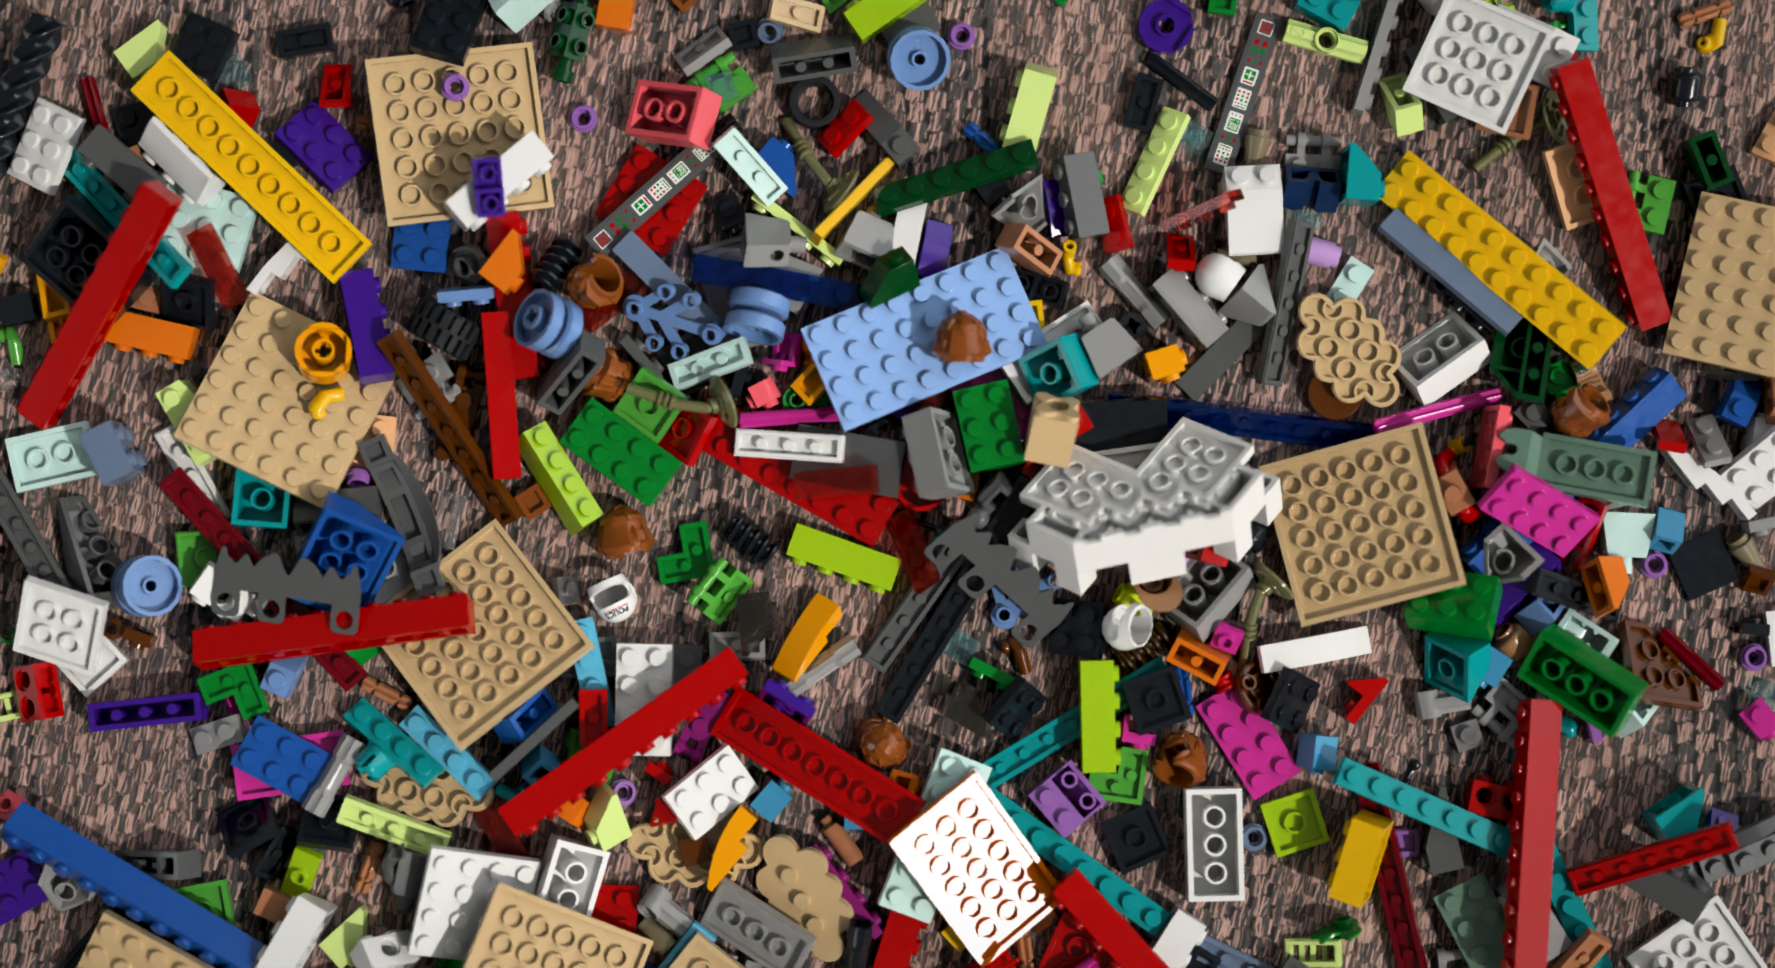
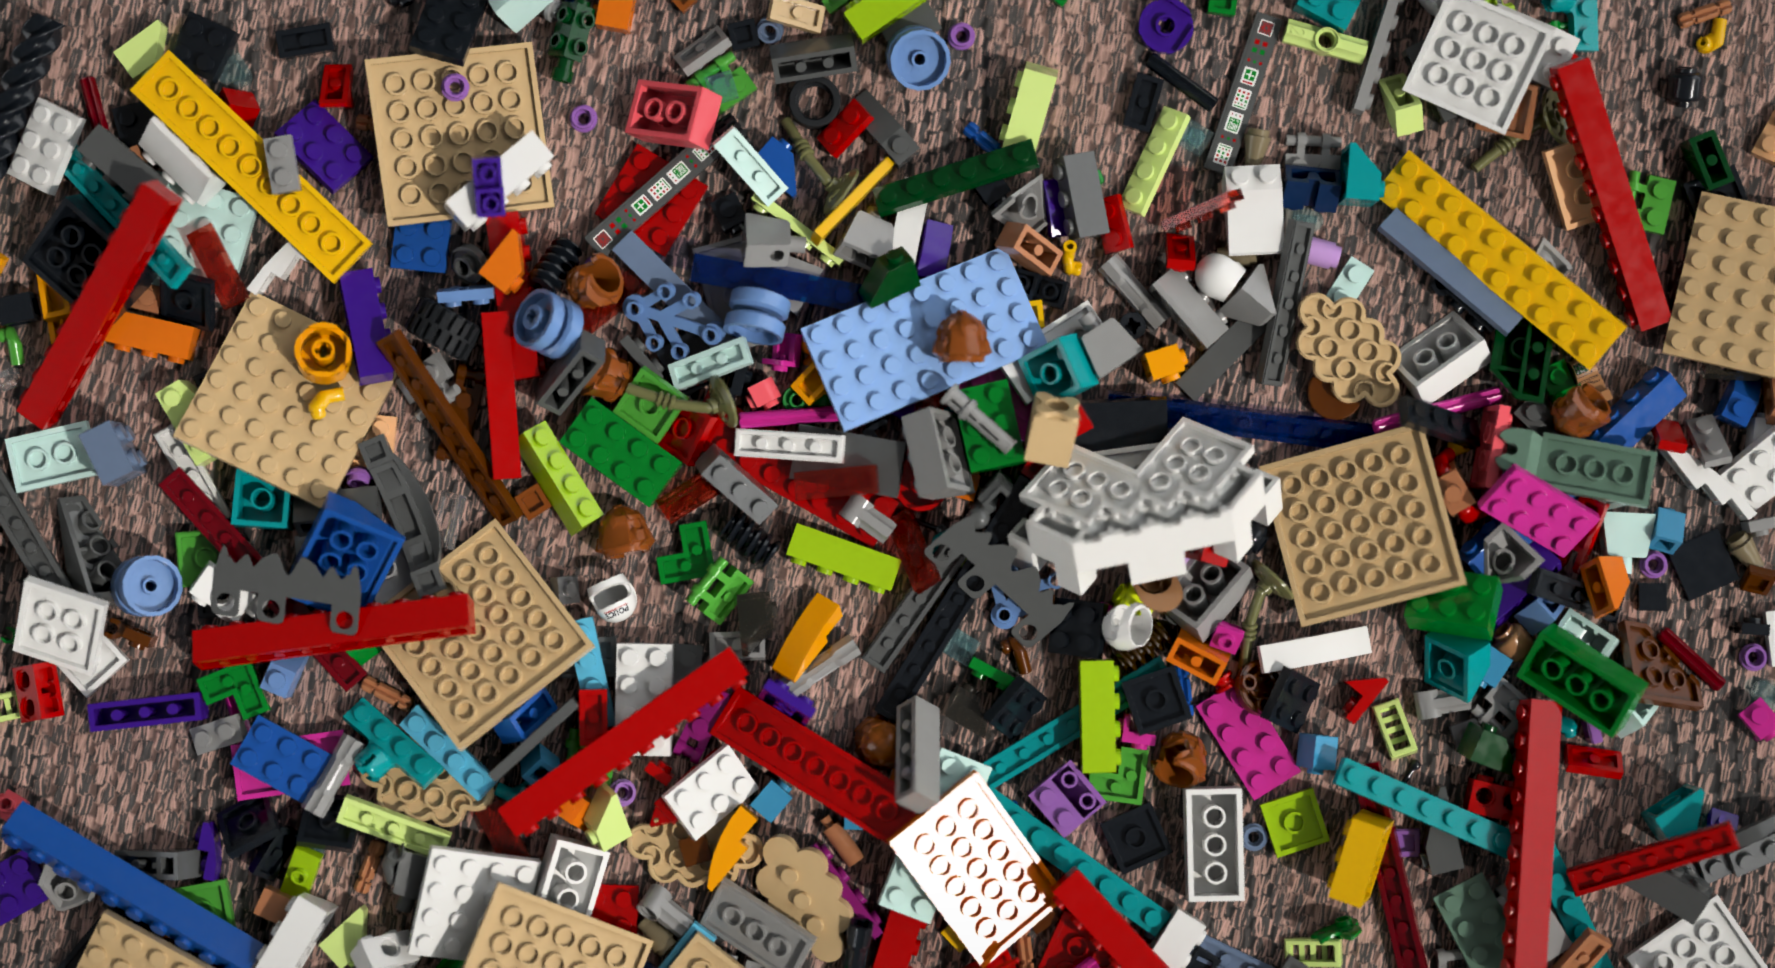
(209, 841): none -> dark purple slope
(282, 164): none -> light grey plate
(686, 498): none -> clear red plate
(736, 484): none -> brick
(864, 515): none -> light grey piece
(917, 755): none -> light grey brick
(968, 410): none -> light grey pin
(1402, 752): none -> yellowish green slope
(1438, 422): none -> black plate
(1486, 747): none -> dark green slope
(1593, 761): none -> red plate
(1651, 596): none -> black tile

